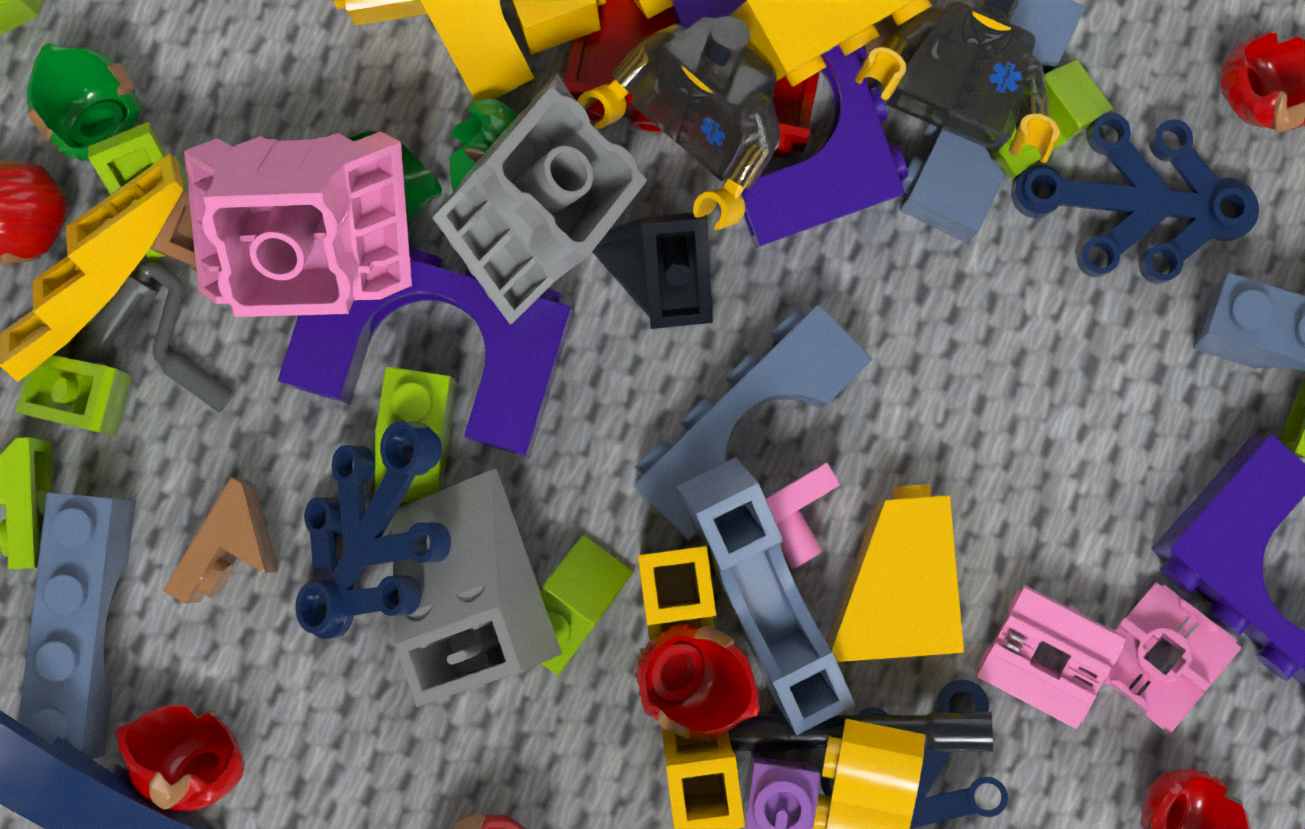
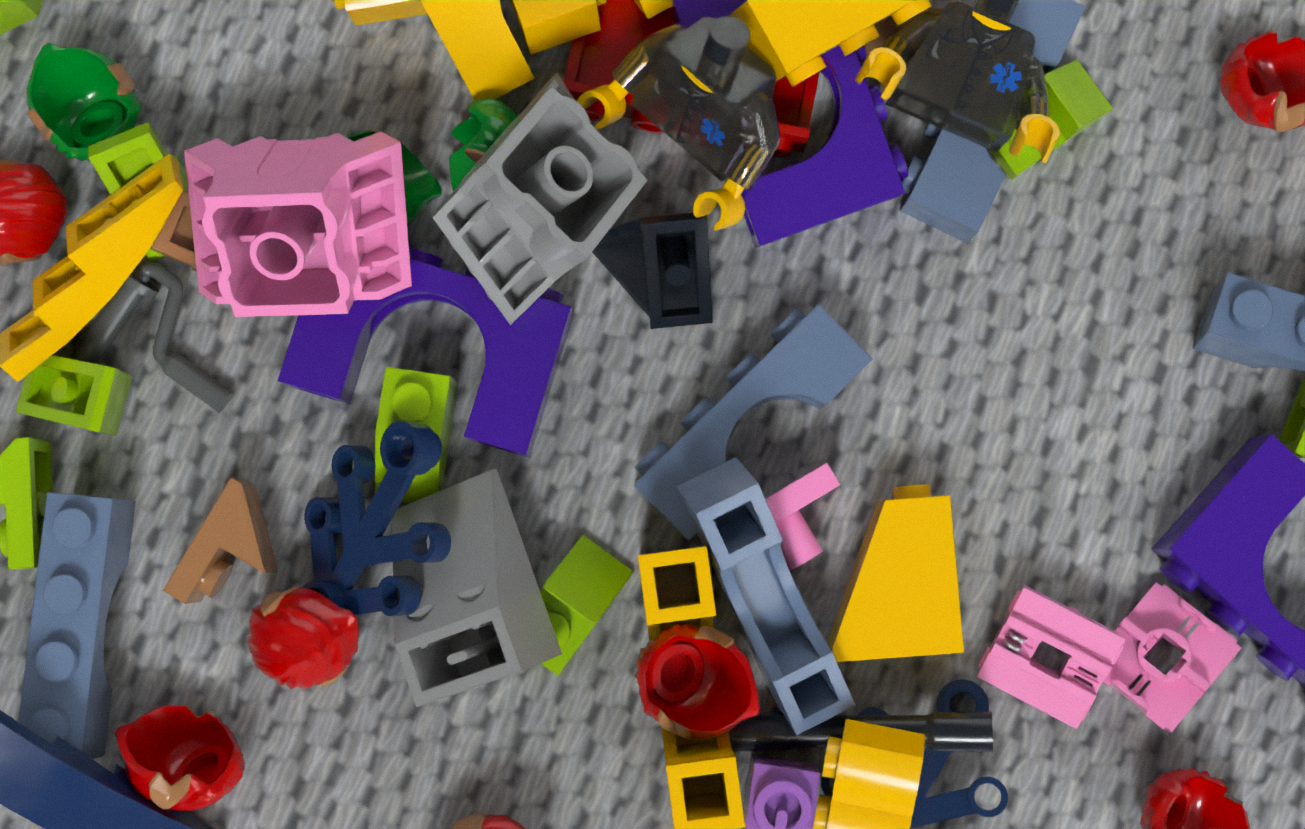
(302, 638): none -> red hair
(1146, 199): dark blue plant -> none

